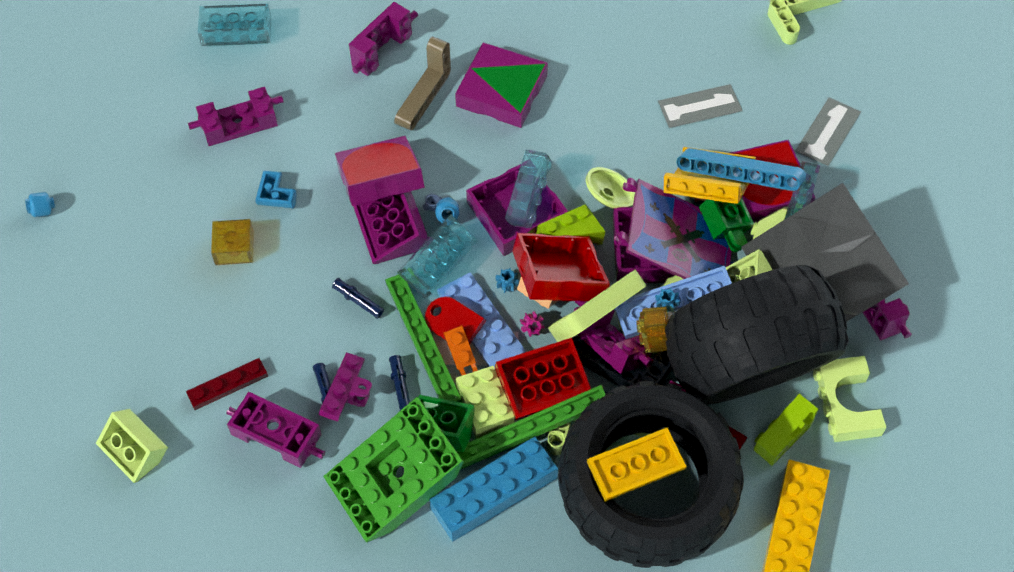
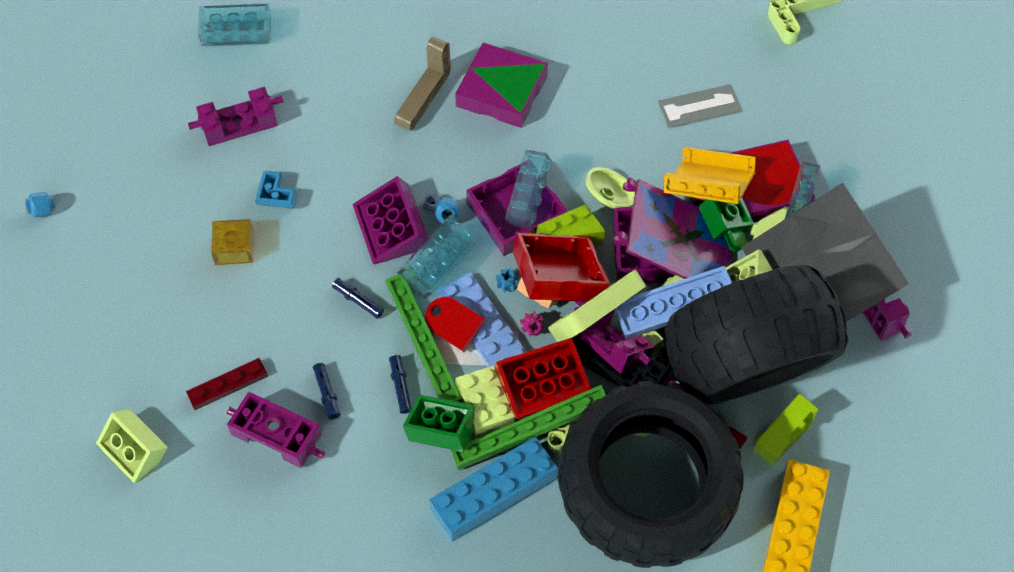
(346, 387): magenta plate -> none
(368, 479): bright green slope -> none
(379, 170): tile -> none
(391, 23): magenta brick -> none
(460, 349): orange hinge -> none
(636, 464): yellow plate -> none
(652, 328): clear yellow brick -> none
(668, 299): dark azure gear -> none
(748, 166): dark azure beam -> none
(828, 131): light grey sticker -> none
(844, 423): yellowish green arch -> none

